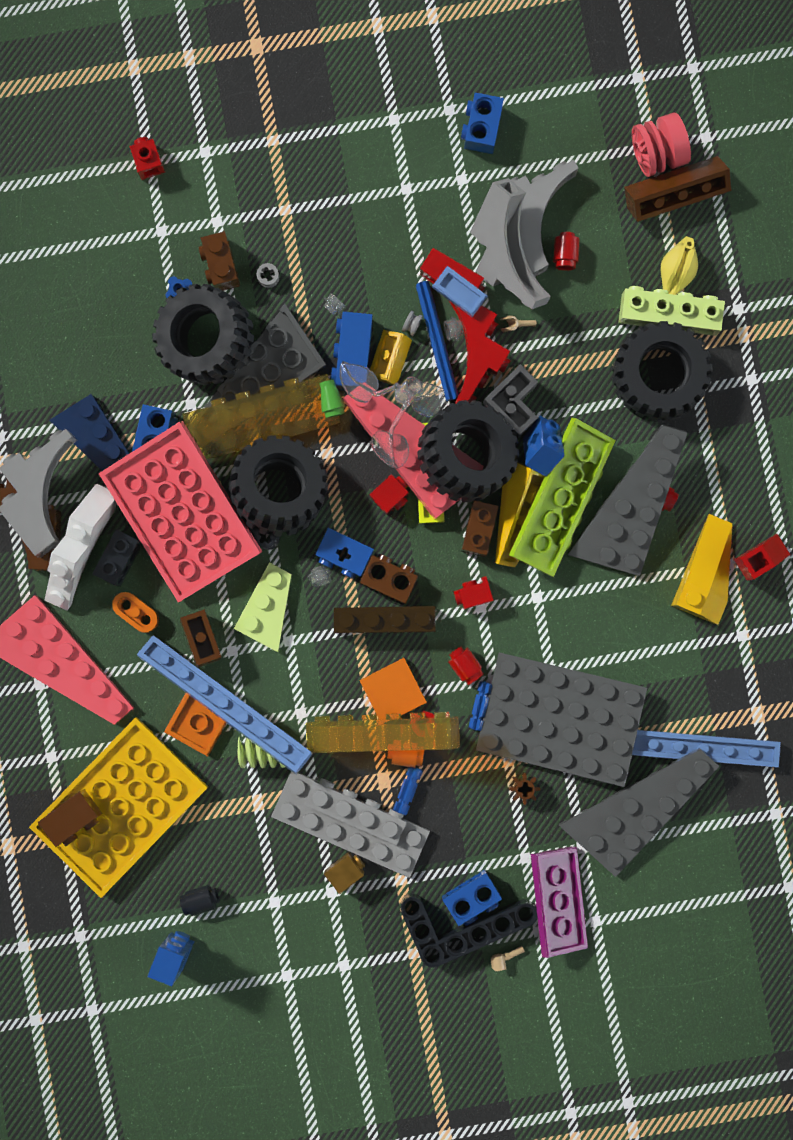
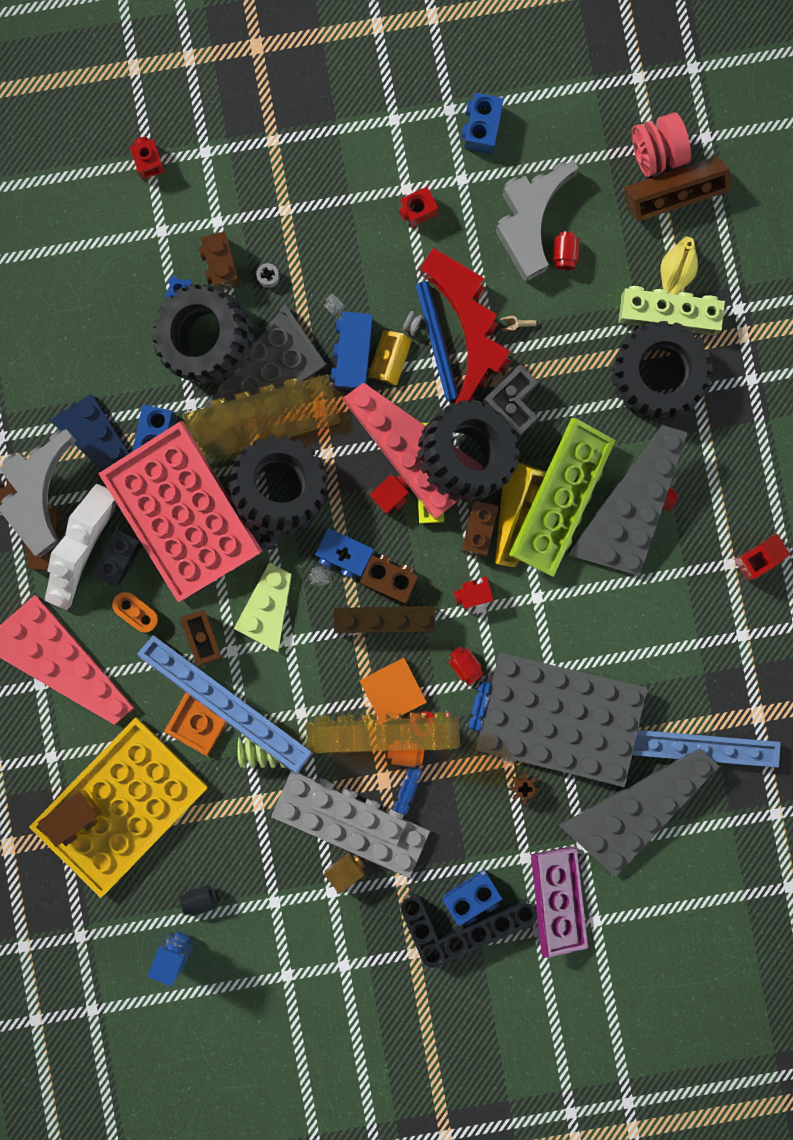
(331, 400): bright green cone -> none
(420, 197): none -> red brick
(424, 397): clear plant -> none
(453, 329): clear plate -> none
(459, 291): medium blue tile -> none
(498, 960): tan hand -> none
(504, 258): light grey arch -> none
(543, 445): blue brick -> none
(706, 578): yellow wedge -> none

